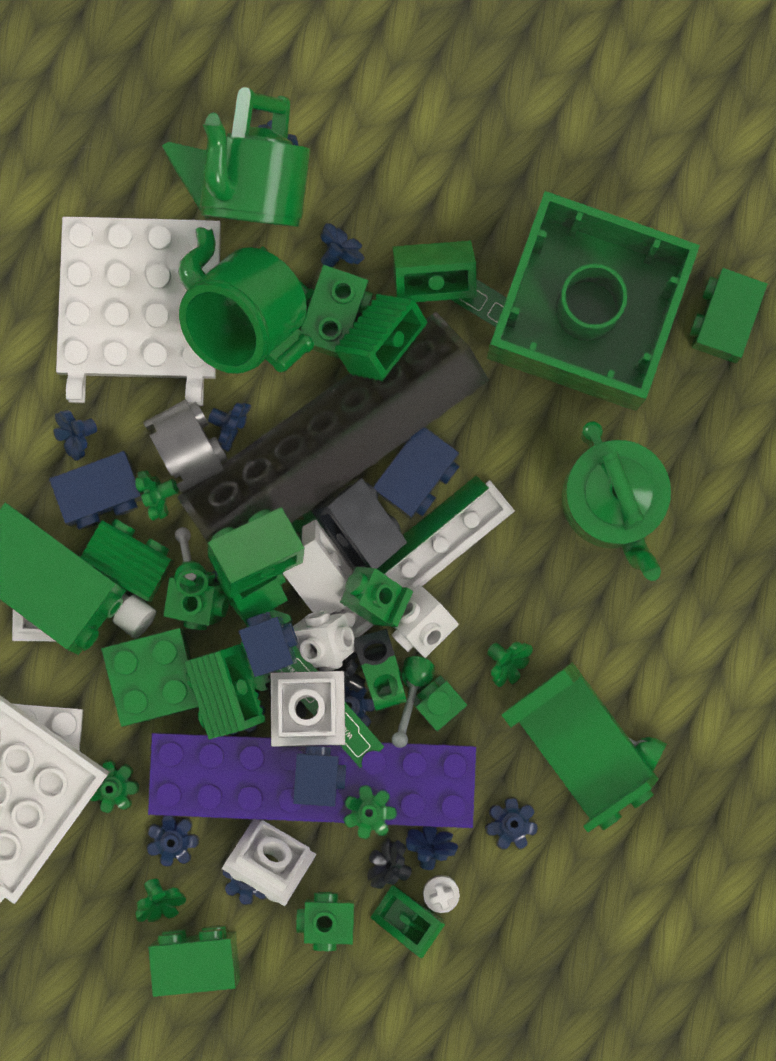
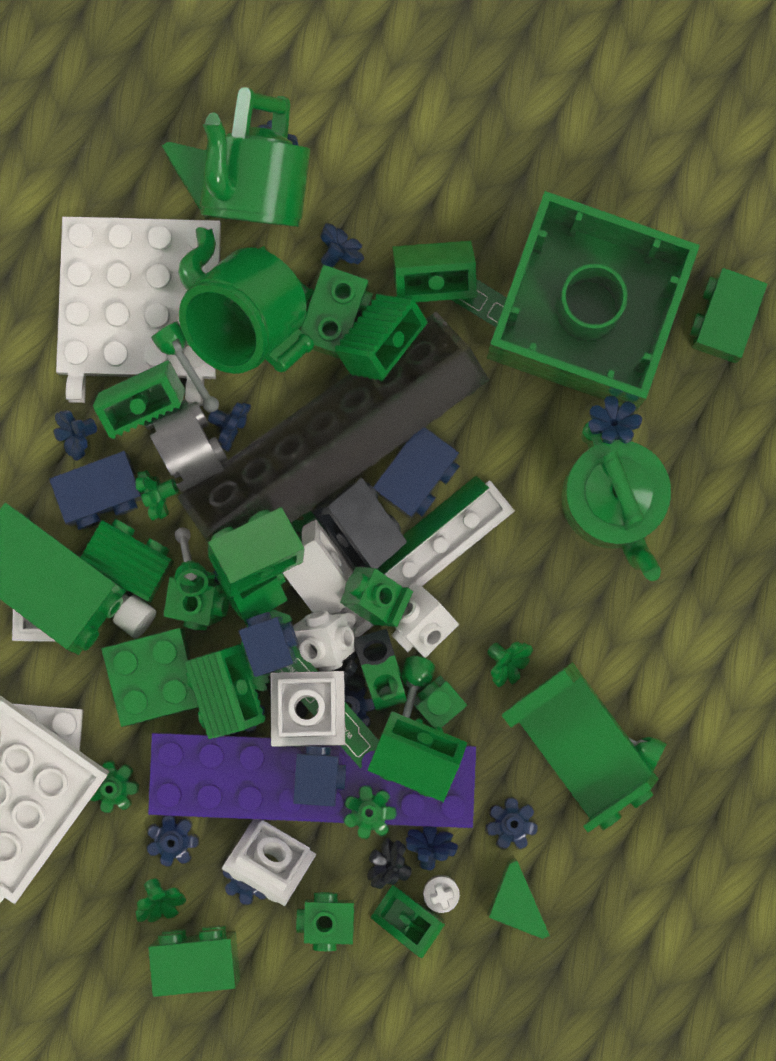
(139, 399): none -> green brick
(172, 342): none -> hinge
(417, 756): none -> green brick
(515, 904): none -> green slope
(614, 421): none -> dark blue plant

